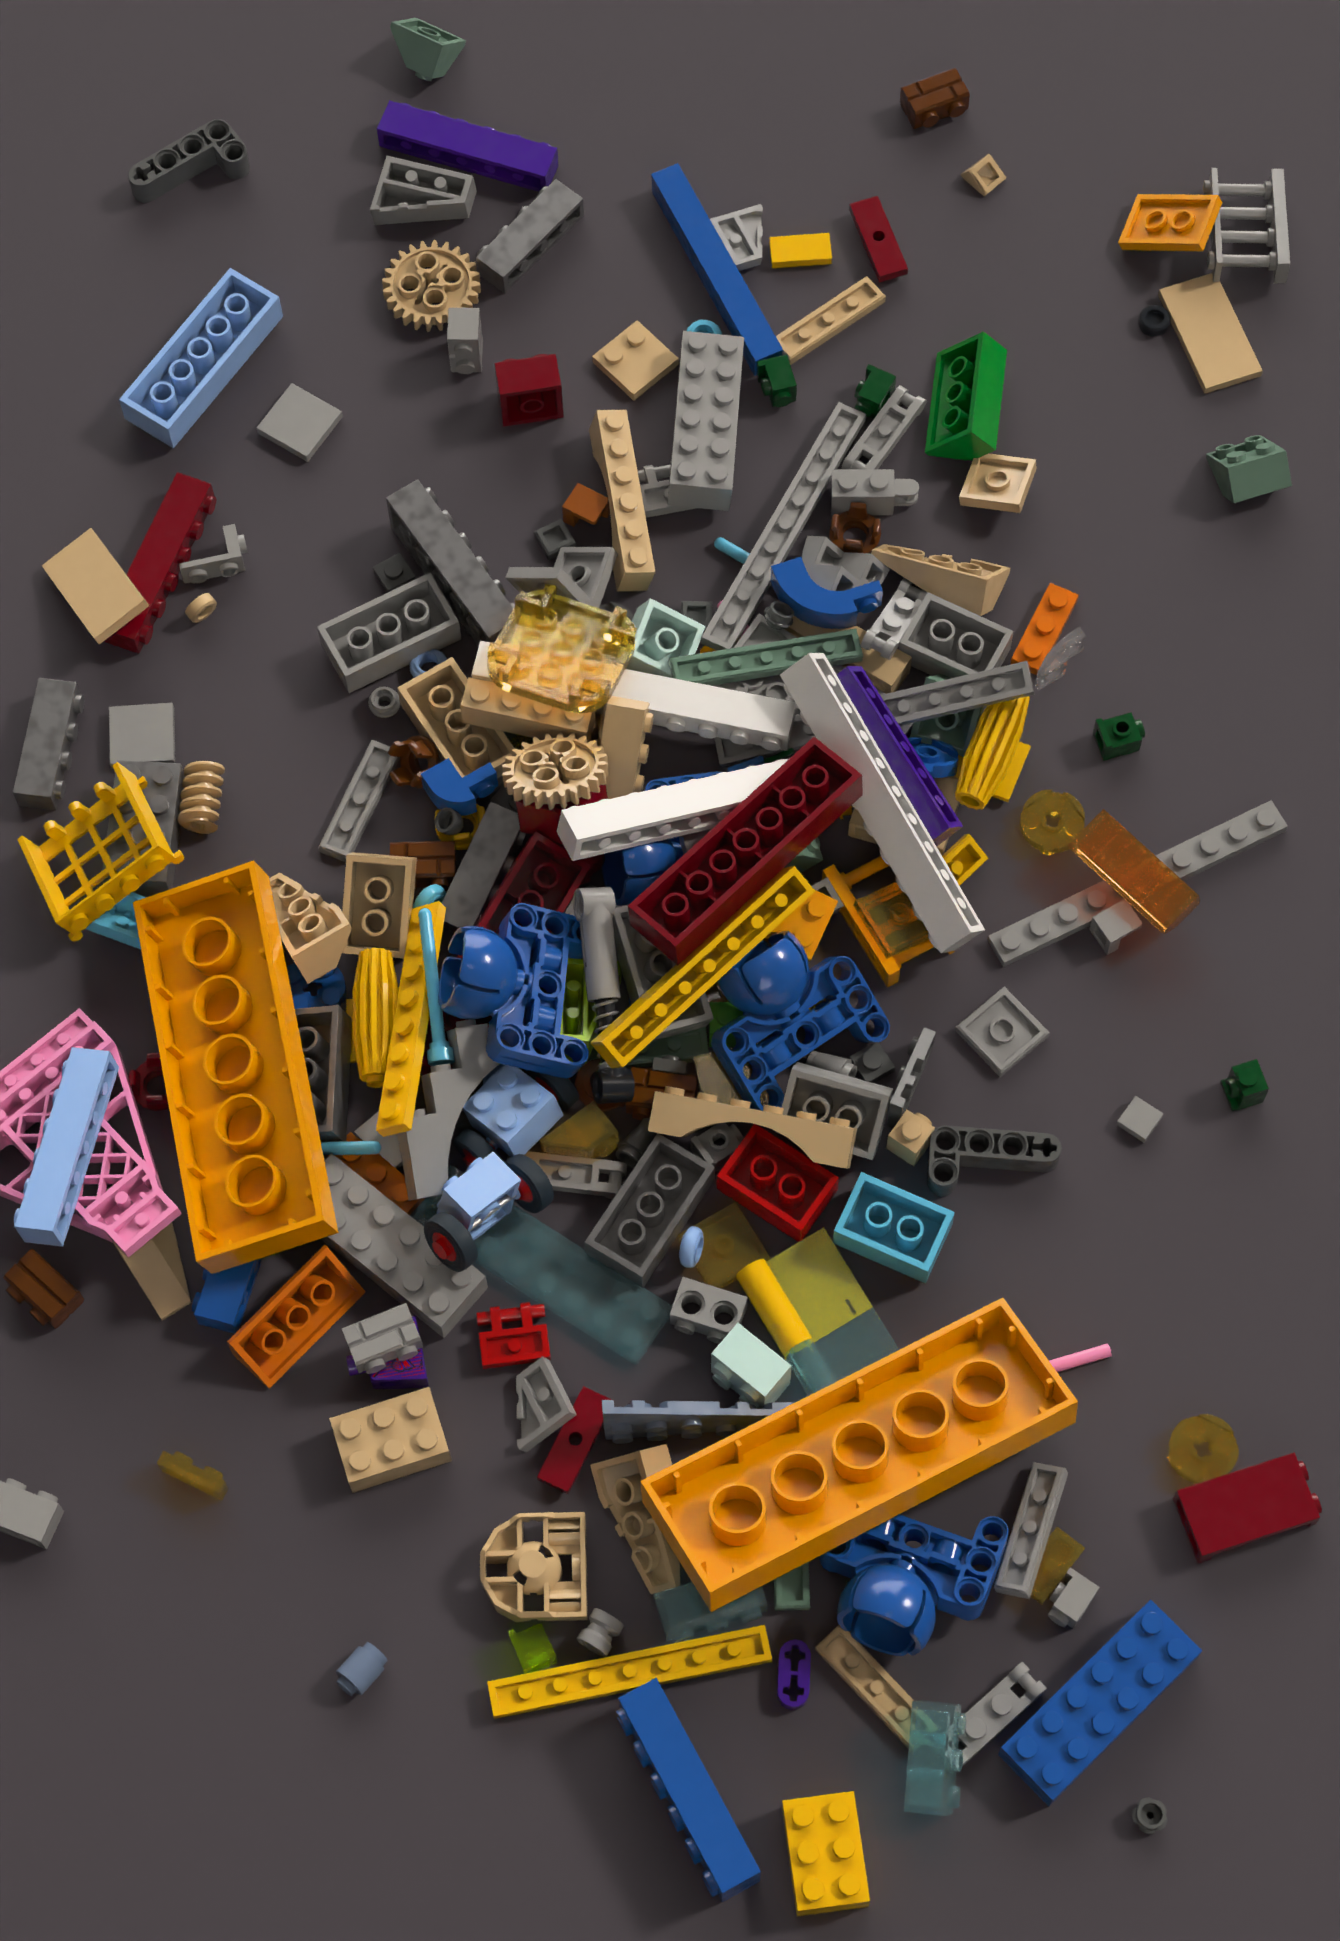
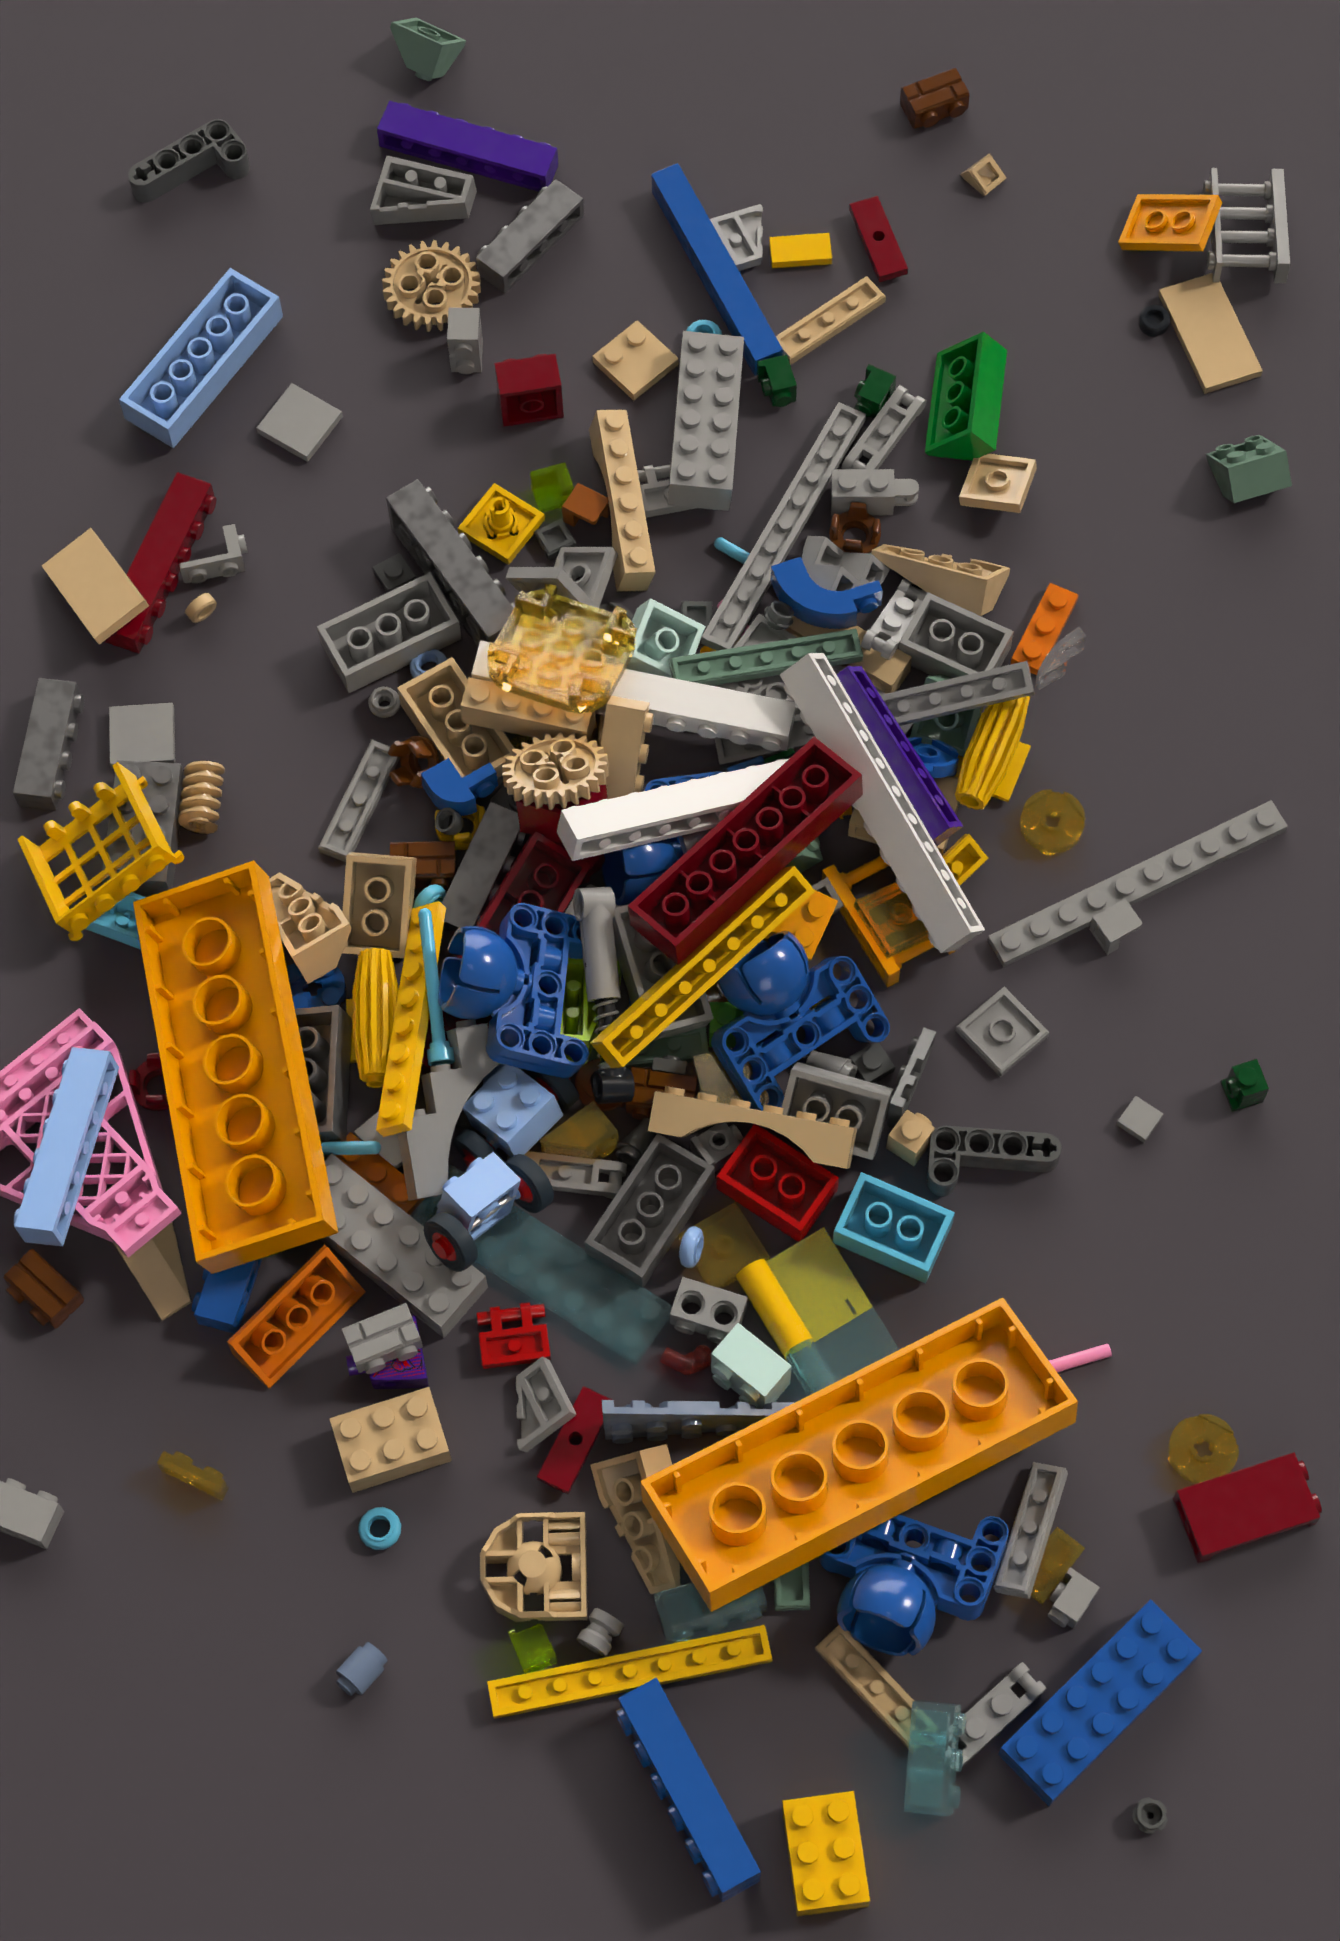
(386, 1541): none -> medium azure piece
(498, 515): none -> yellow plate
(551, 486): none -> clear neon green panel
(689, 1363): none -> clear red arm
(802, 1674): dark purple beam -> none
(1112, 742): dark green brick -> none
(1134, 872): clear orange brick -> none

